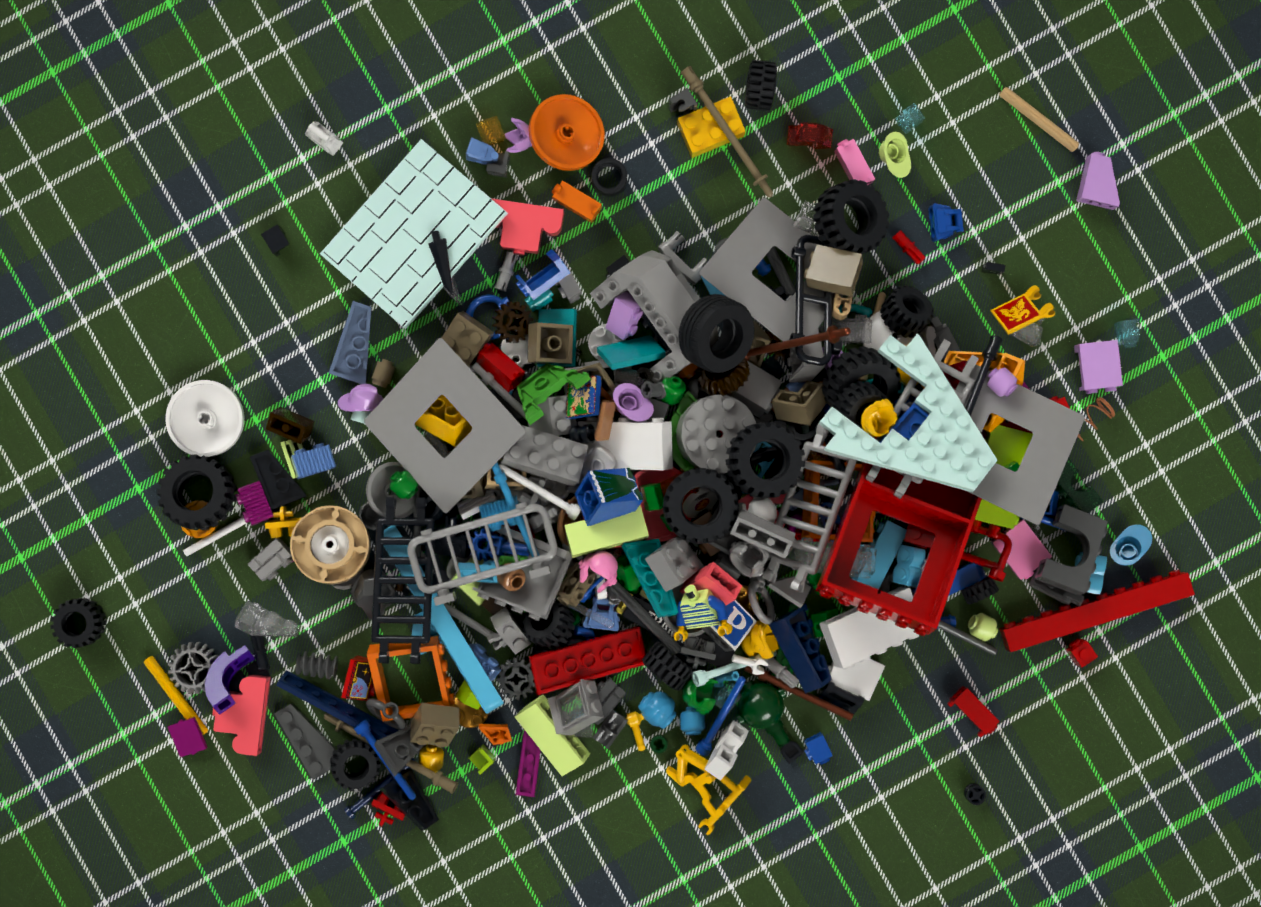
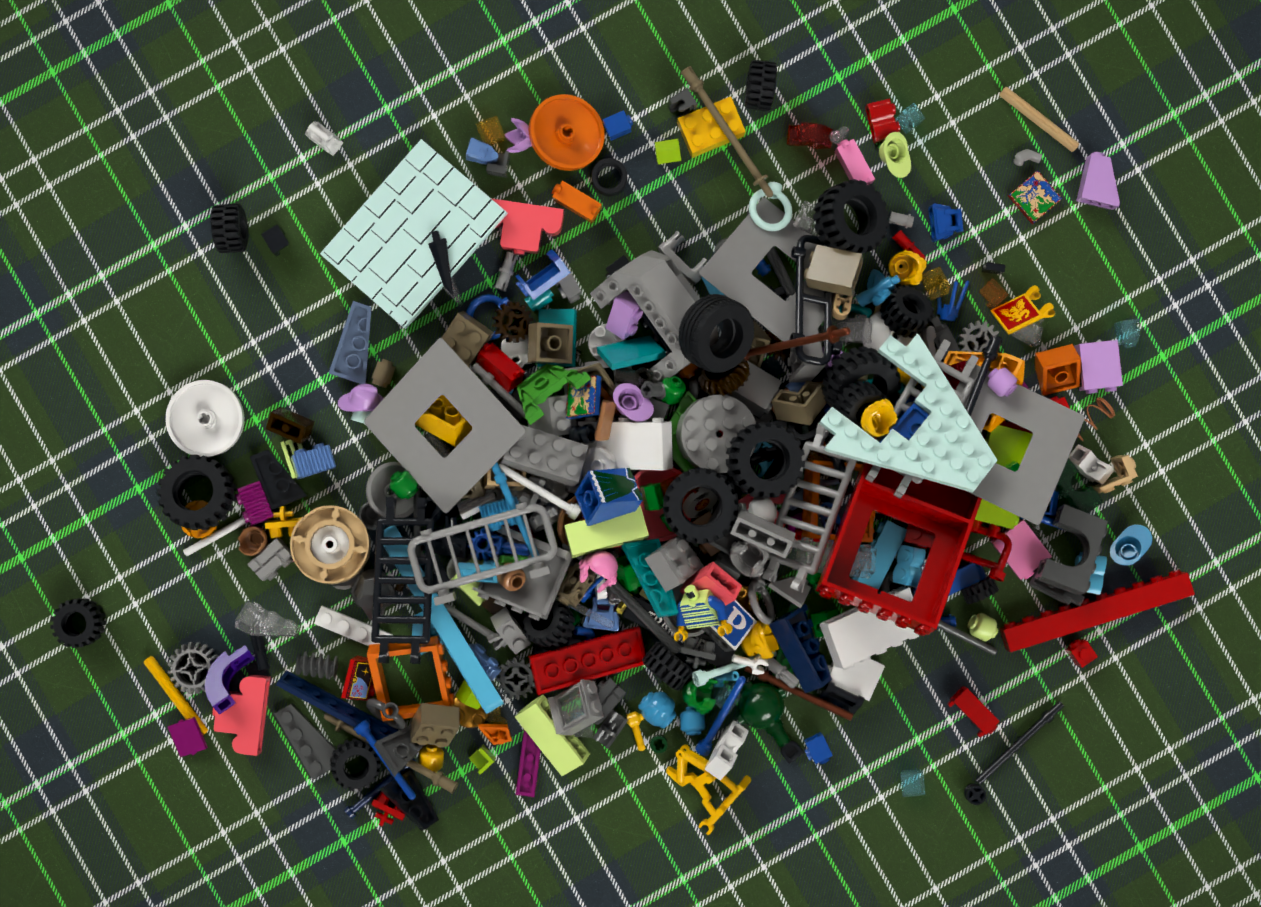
(229, 228): none -> black tyre
(252, 540): none -> medium nougat hair
(346, 625): none -> white plate
(495, 717): none -> clear yellow piece
(617, 125): none -> blue brick
(667, 151): none -> lime piece
(777, 194): none -> light aqua piece
(838, 135): none -> clear arm
(878, 288): none -> dark azure plant
(881, 119): none -> red brick
(901, 219): none -> light grey pin
(911, 269): none -> yellow hair
(912, 782): none -> clear light blue piece
(935, 283): none -> clear yellow panel
(949, 312): none -> blue plant
(971, 339): none -> light grey gear
(993, 293): none -> clear orange panel
(1025, 155): none -> light grey arm
(1035, 197): none -> tile
(1047, 716): none -> black bar
(1058, 369): none -> orange slope
(1090, 465): none -> white brick
(1125, 471): none -> tan bracket

